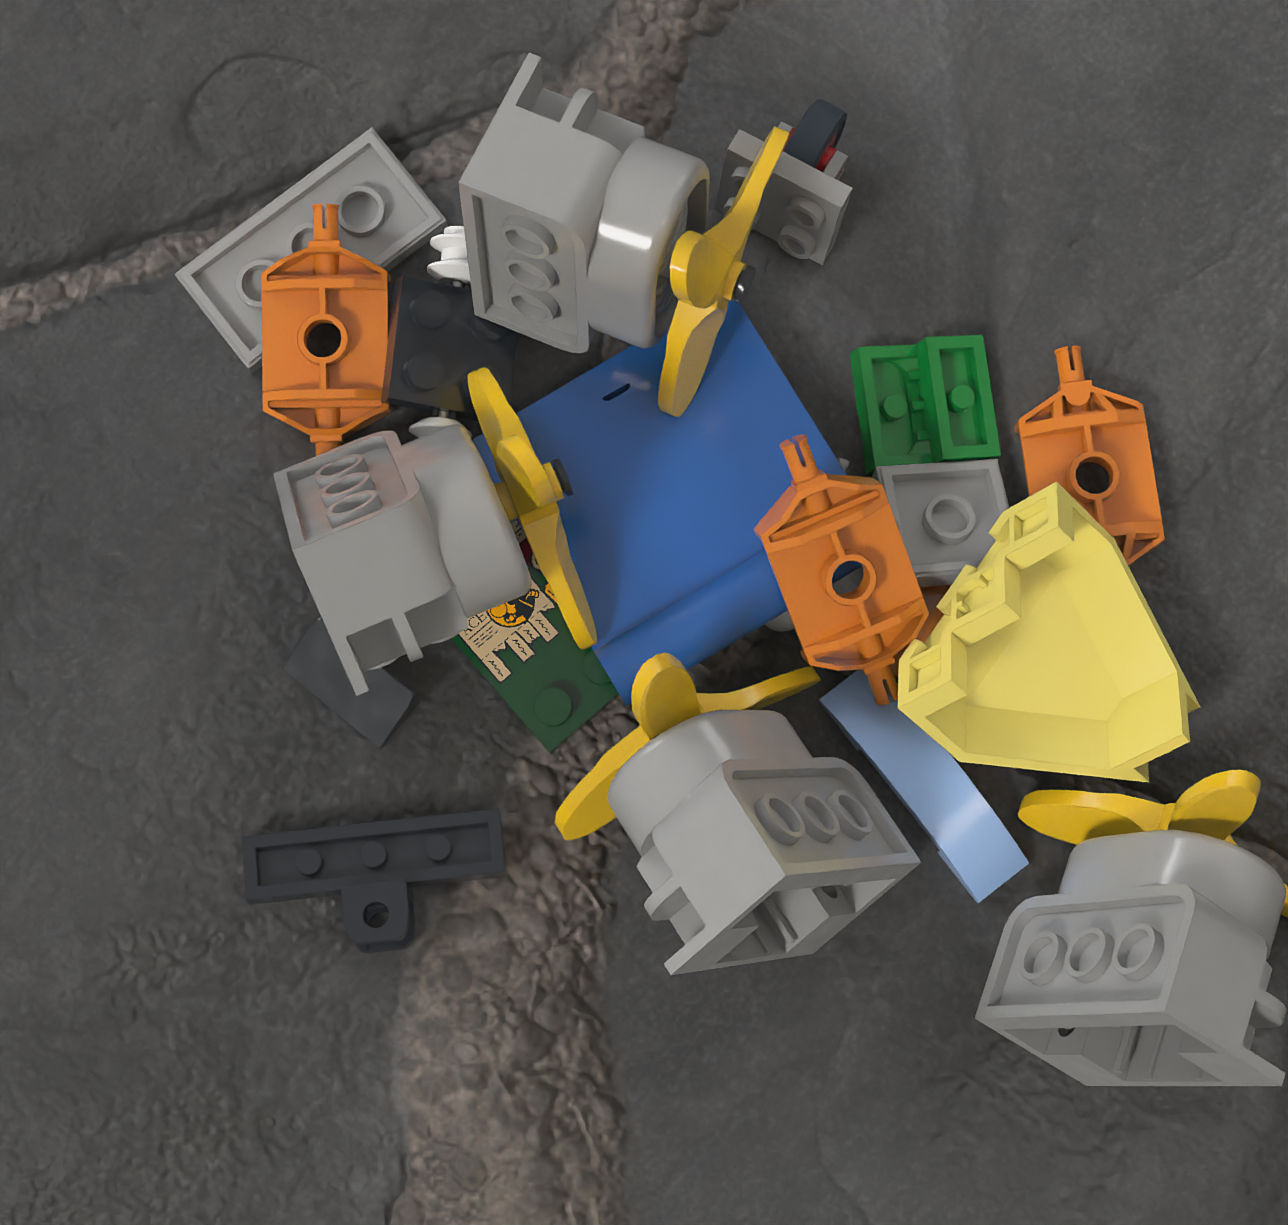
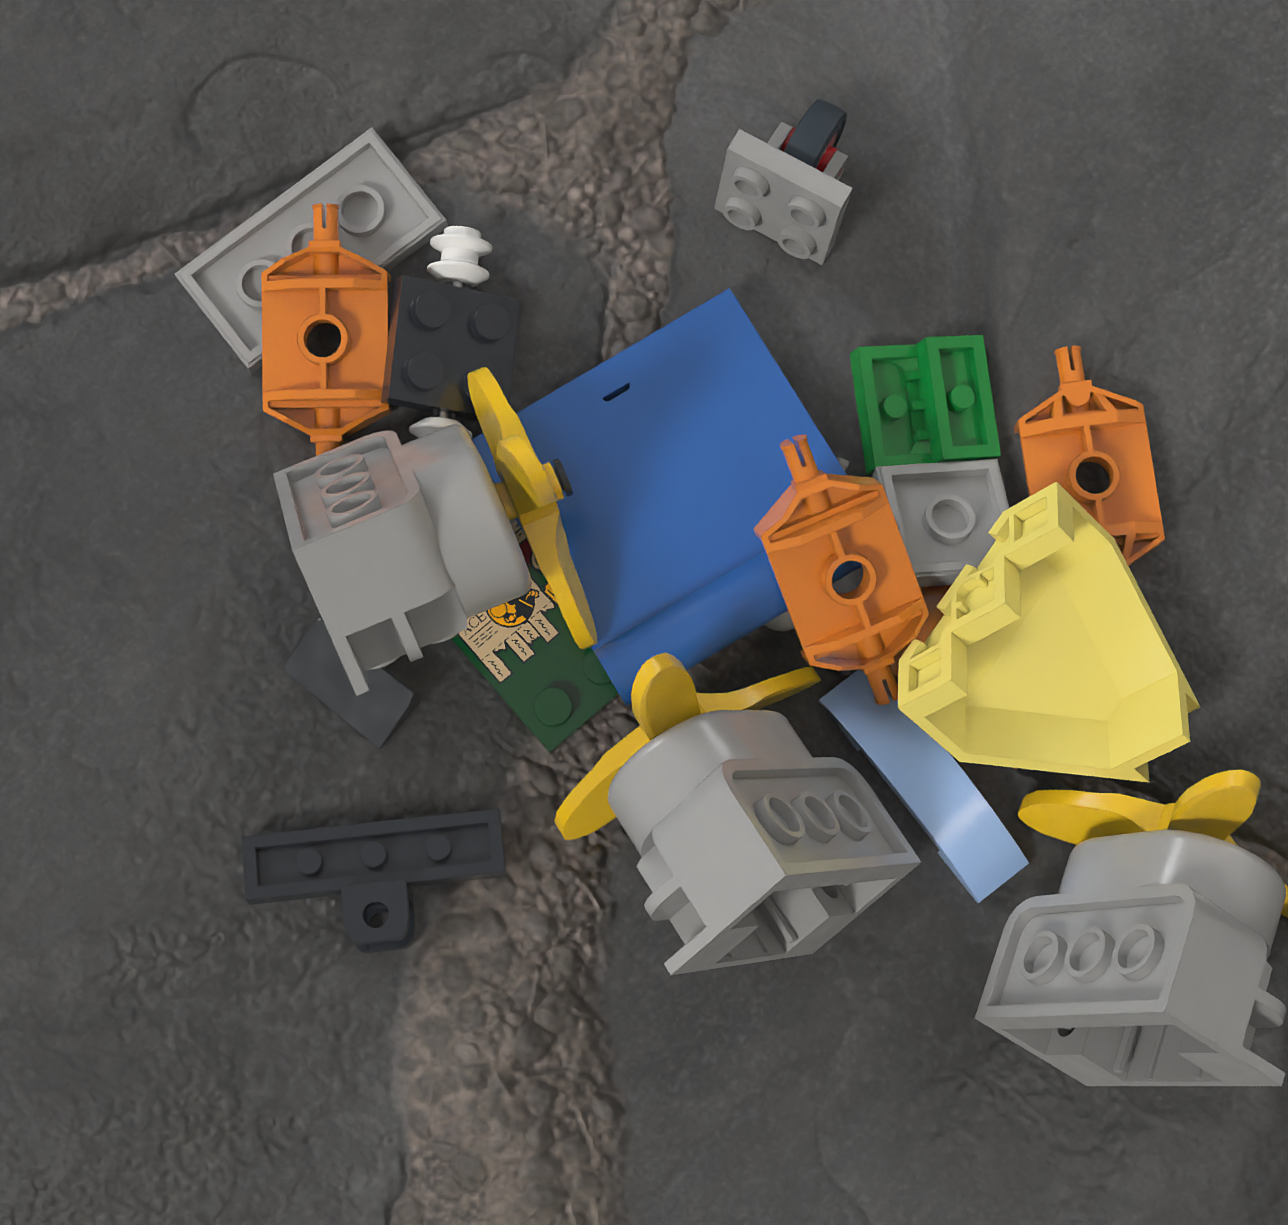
(603, 231): light grey brick -> none

